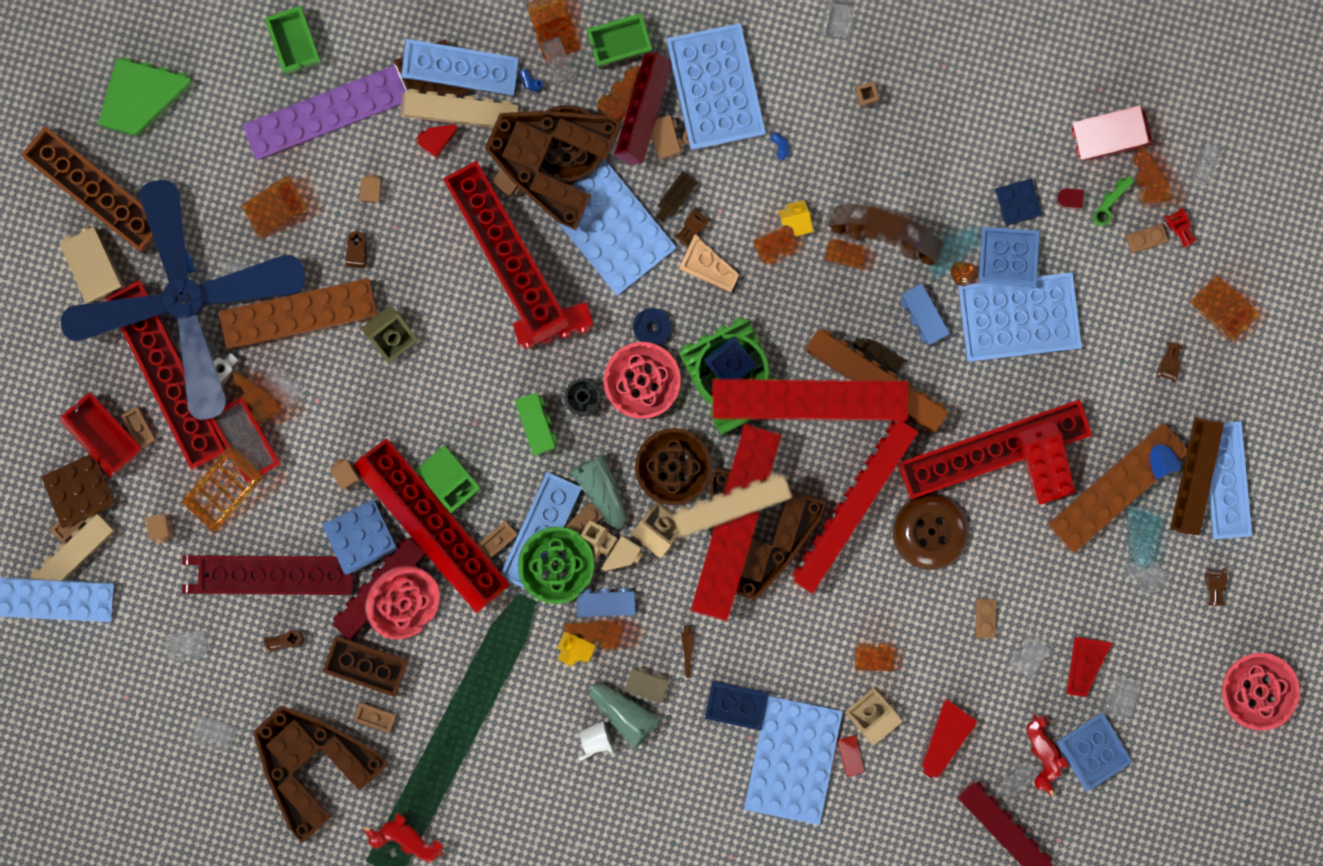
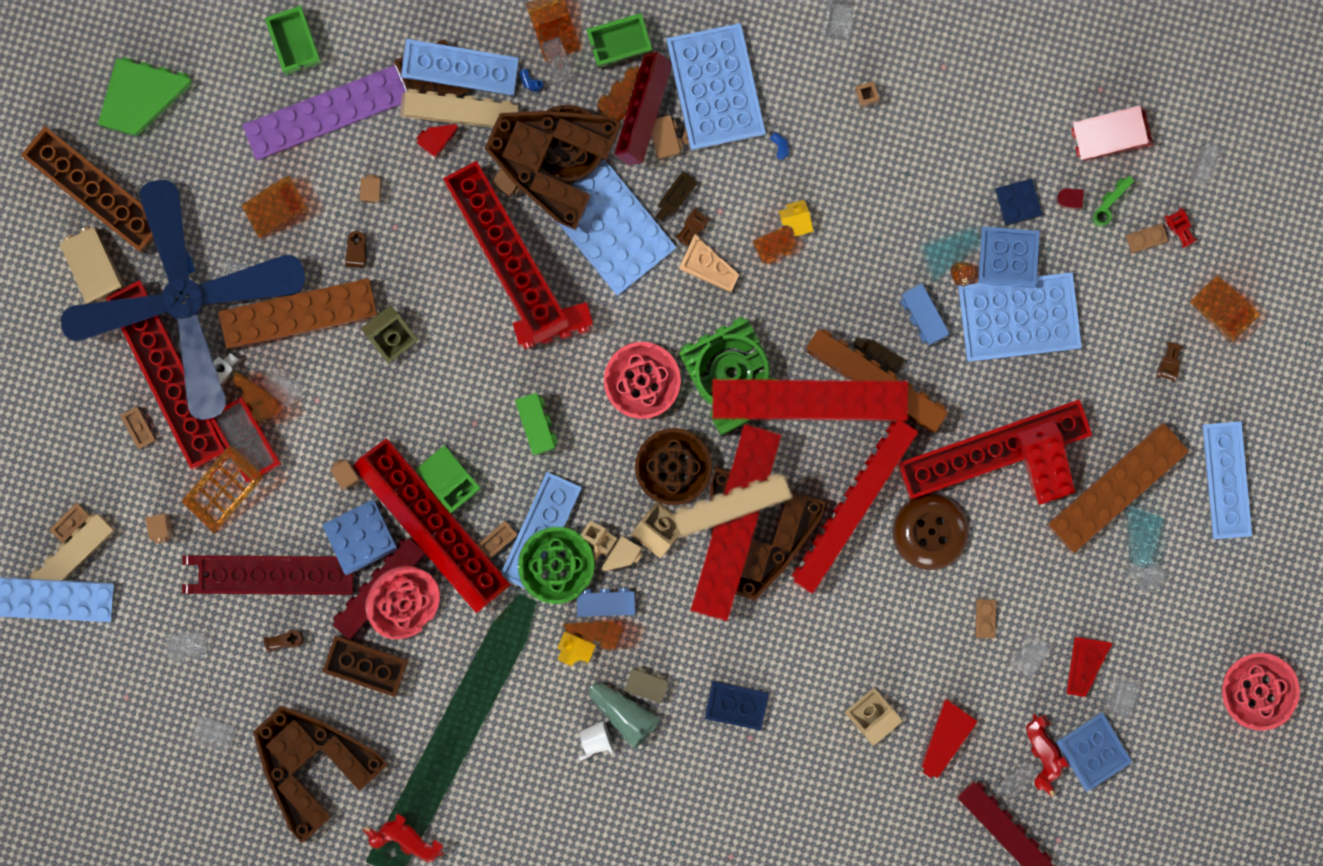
(78, 490): reddish brown plate -> none
(100, 434): red piece -> none
(374, 717): medium nougat plate -> none
(574, 390): pearl dark grey brick -> none
(588, 514): medium nougat plate -> none
(600, 487): sand green cone -> none
(649, 316): dark blue plate -> none
(687, 641): reddish brown piece -> none
(730, 360): dark blue plate -> none
(793, 760): light blue plate -> none
(844, 255): clear orange brick -> none
(850, 756): slope -> none
(873, 658): clear orange brick -> none
(875, 222): reddish brown piece -> none
(1152, 182): clear orange slope -> none
(1163, 461): blue brick -> none
(1197, 476): reddish brown brick -> none
(1216, 586): reddish brown connector -> none

